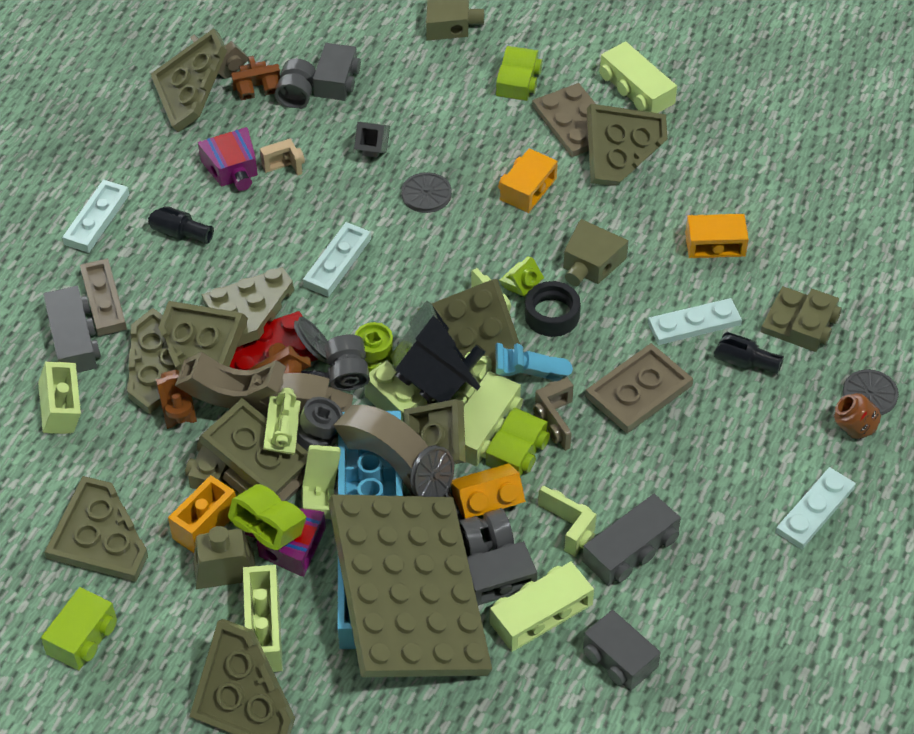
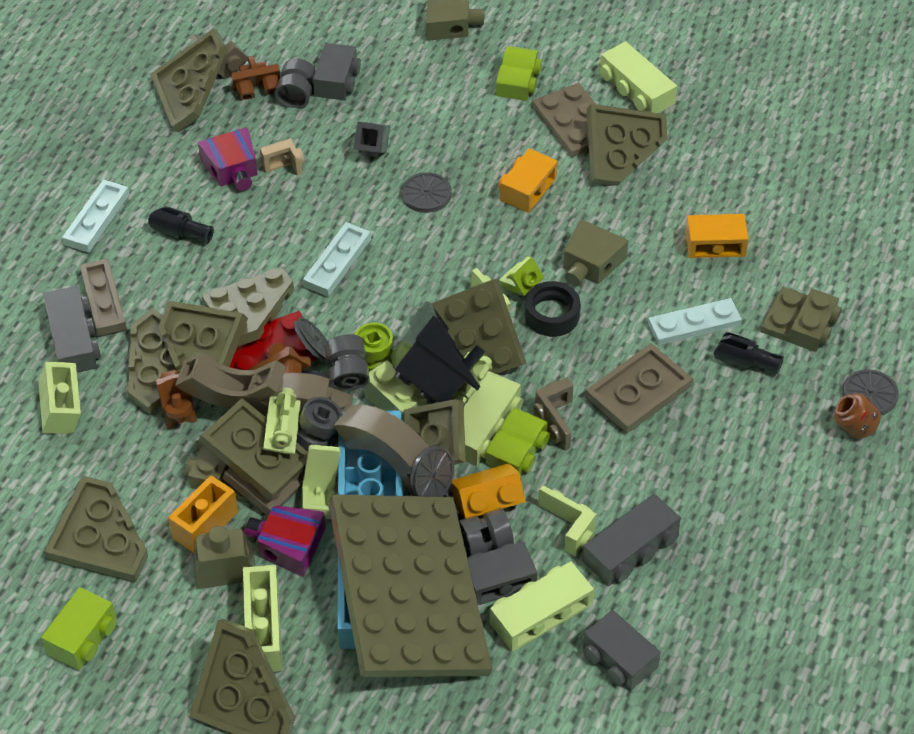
(266, 516): lime brick -> none
(515, 361): medium azure piece -> none
(815, 508): light aqua plate -> none

